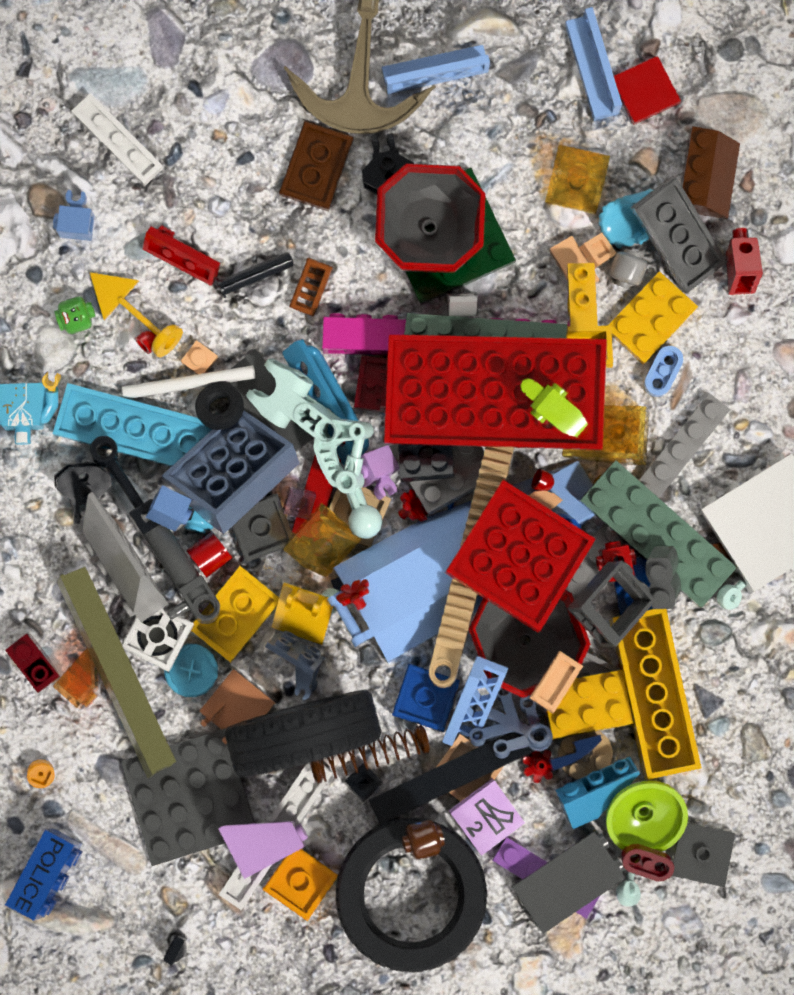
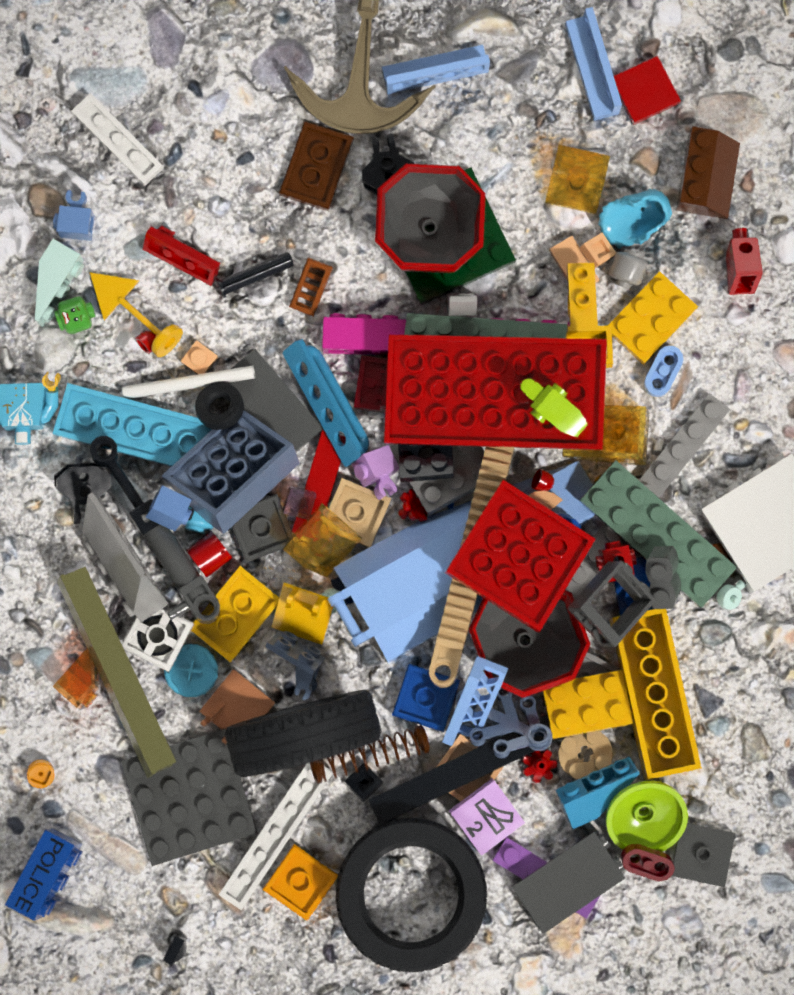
(33, 662): dark red slope -> none
(55, 273): none -> light aqua slope
(262, 844): lavender slope -> none
(292, 403): light aqua piece -> none
(354, 594): red plant -> none
(423, 839): reddish brown head -> none
(556, 682): light nougat tile -> none
(580, 747): dark blue slope -> none
(628, 891): light aqua piece -> none
(679, 234): dark grey tile -> none

